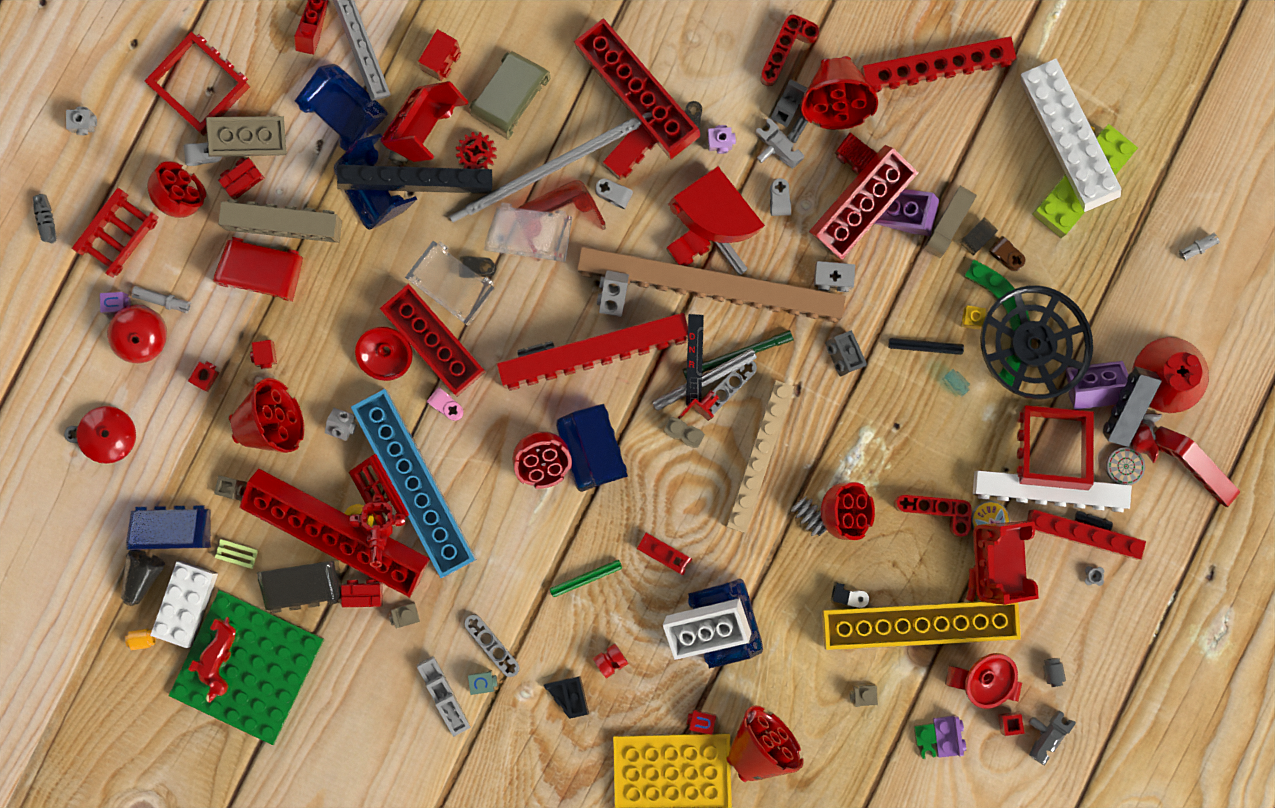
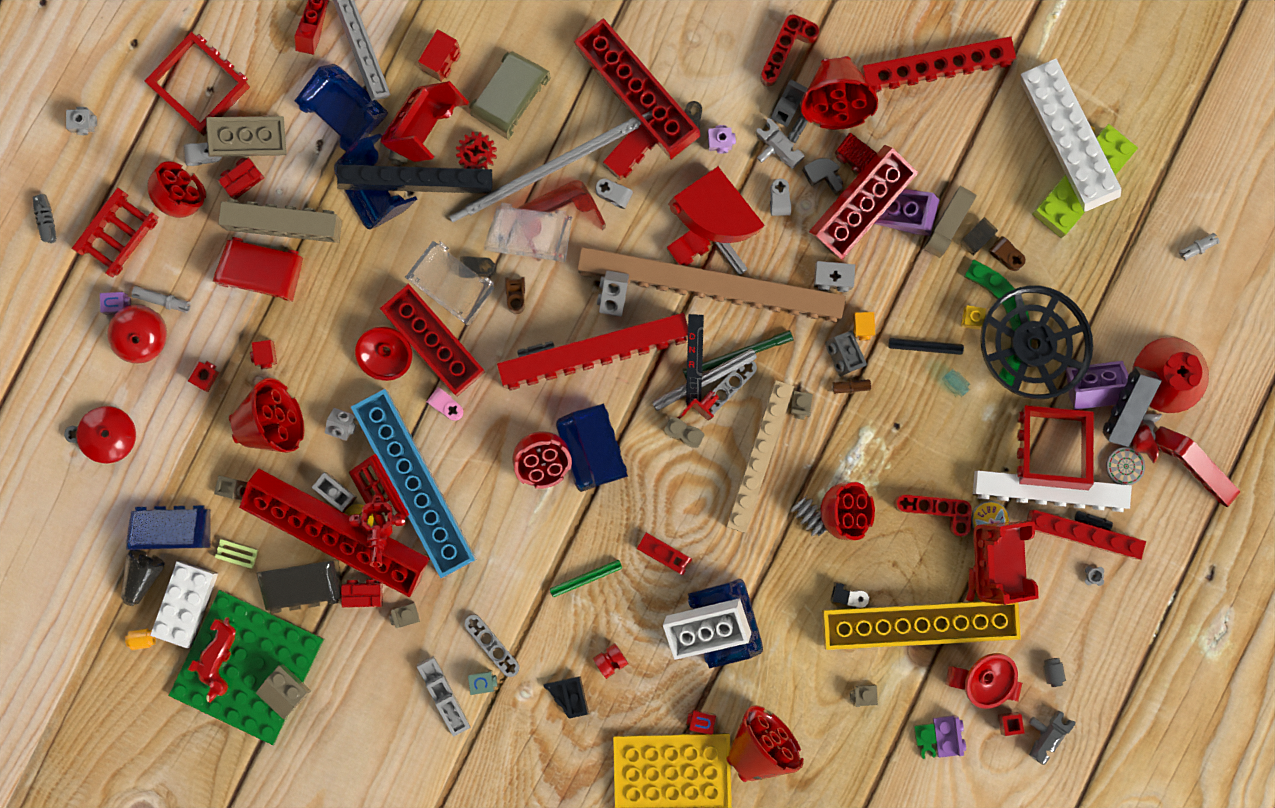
(283, 691): none -> dark tan slope
(334, 492): none -> light grey brick
(515, 291): none -> reddish brown piece
(801, 405): none -> dark tan bracket
(824, 169): none -> dark grey brick
(851, 386): none -> reddish brown axle
(864, 325): none -> light orange brick

